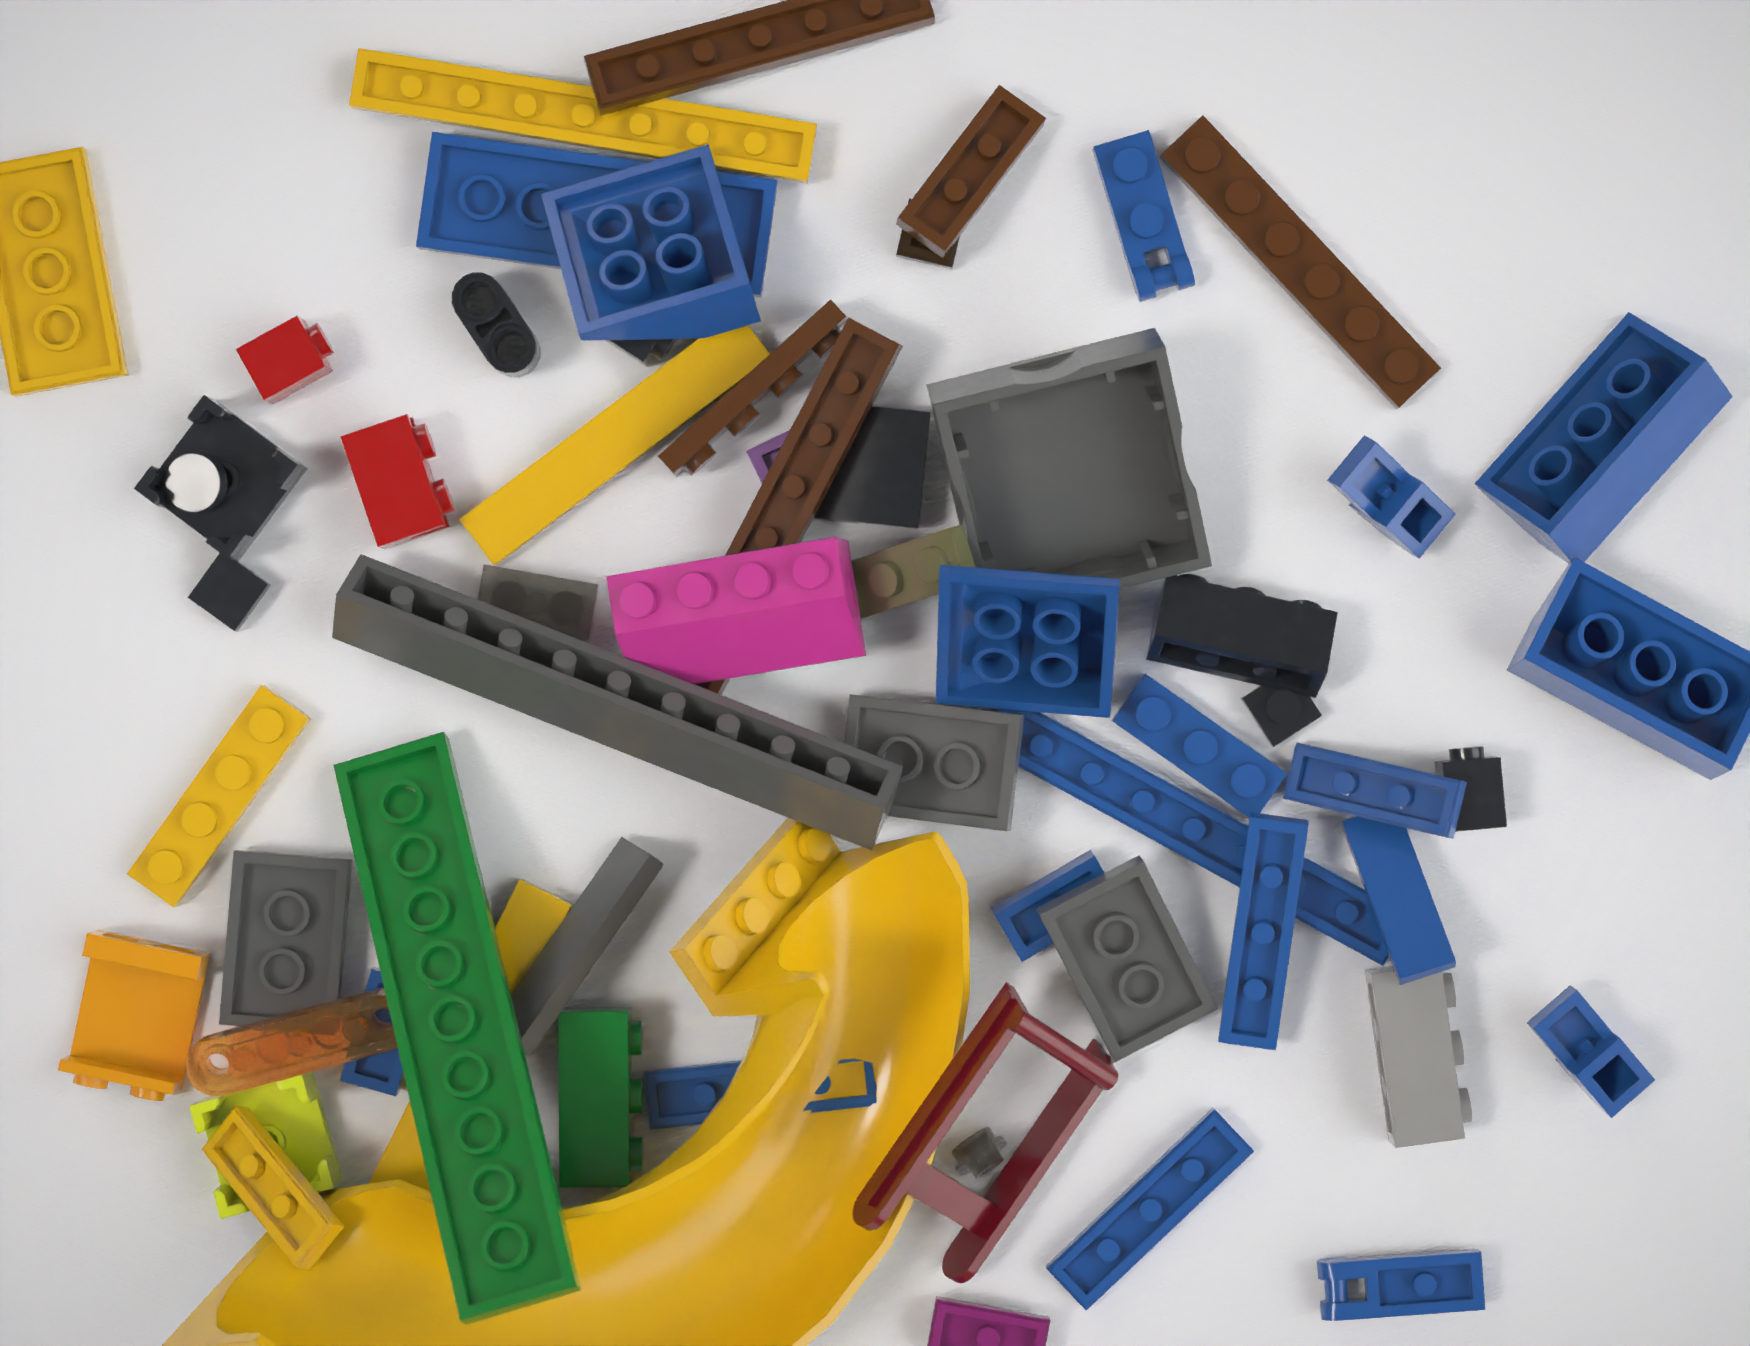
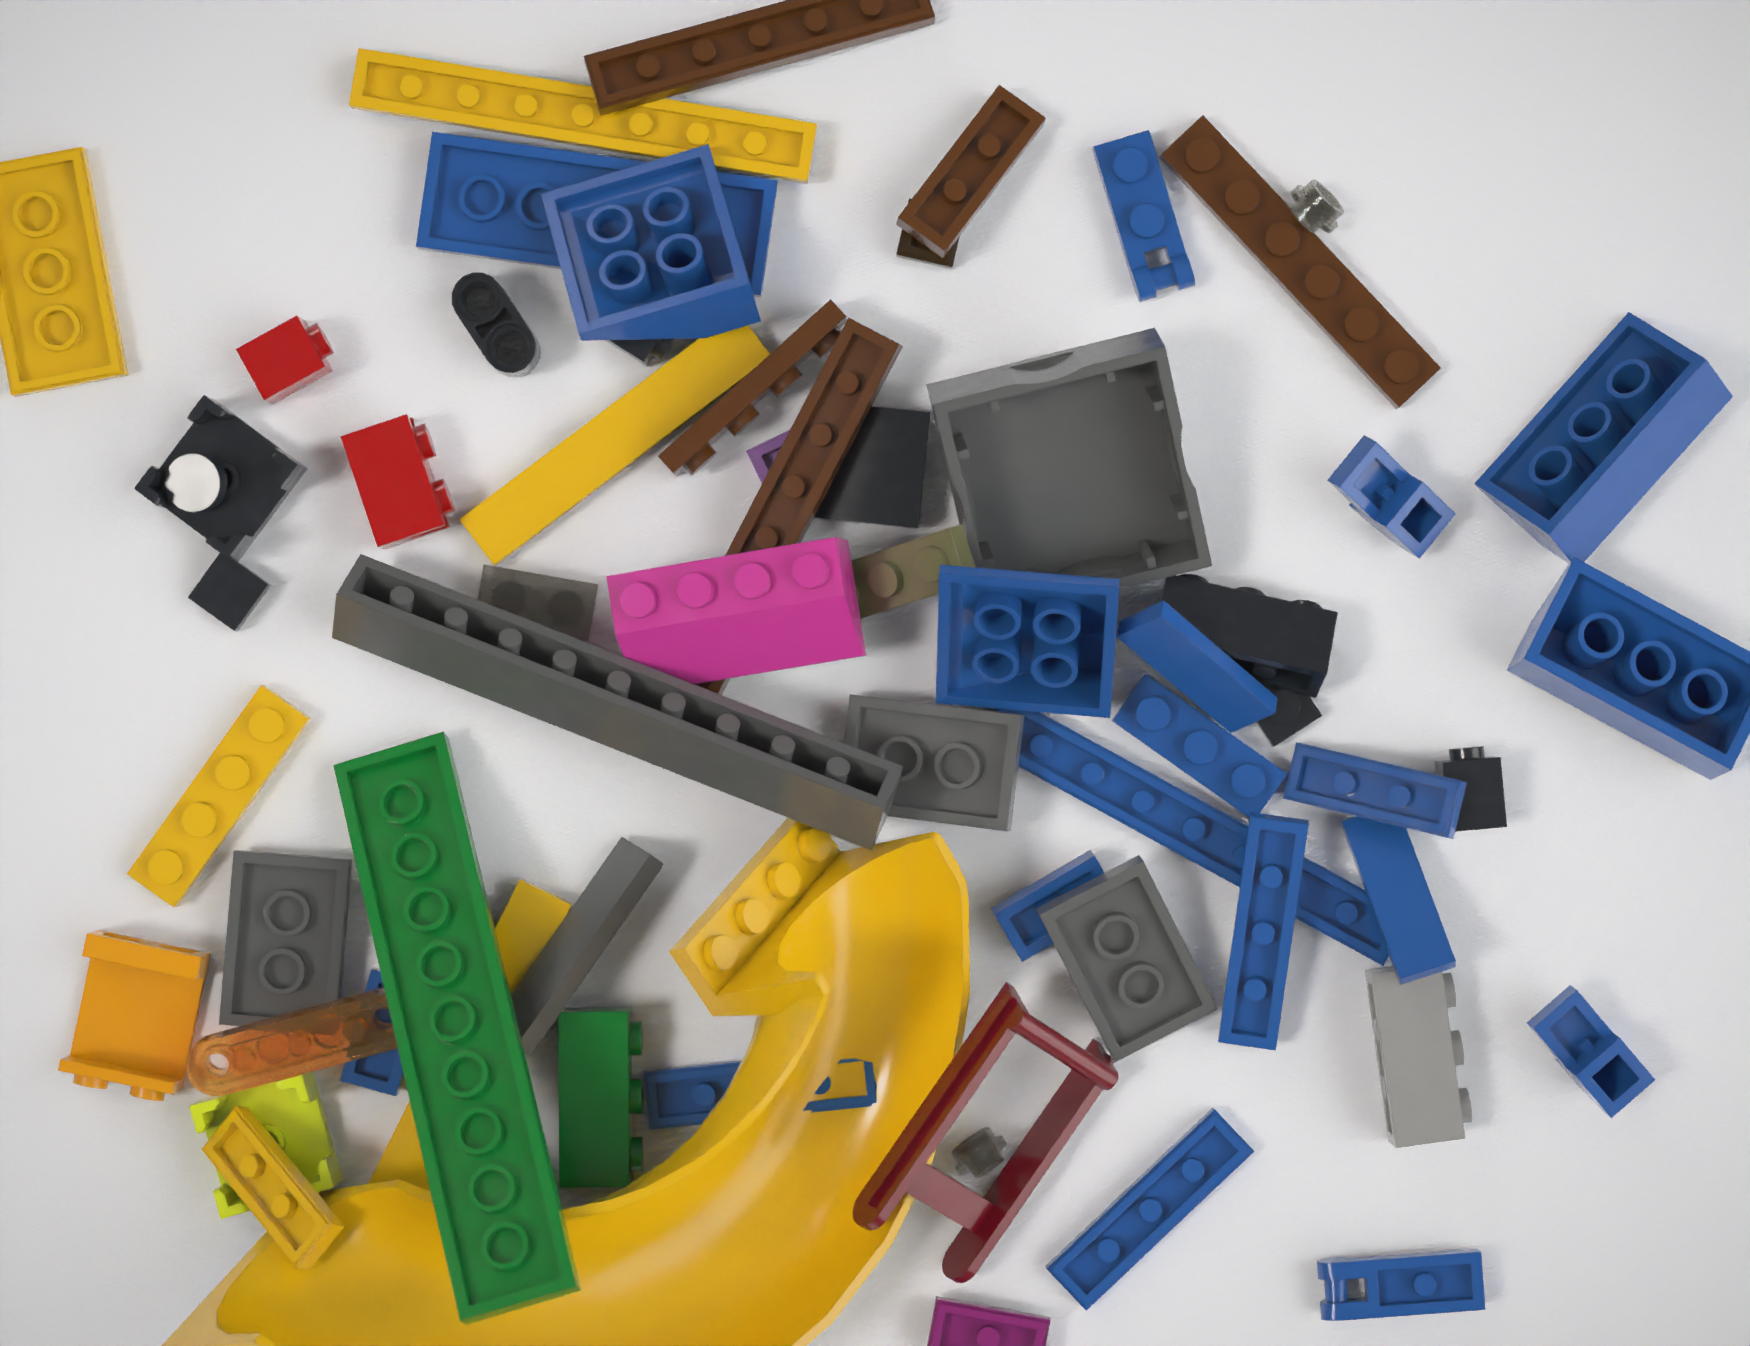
(1196, 666): none -> blue tile
(1316, 207): none -> clear smoke plate

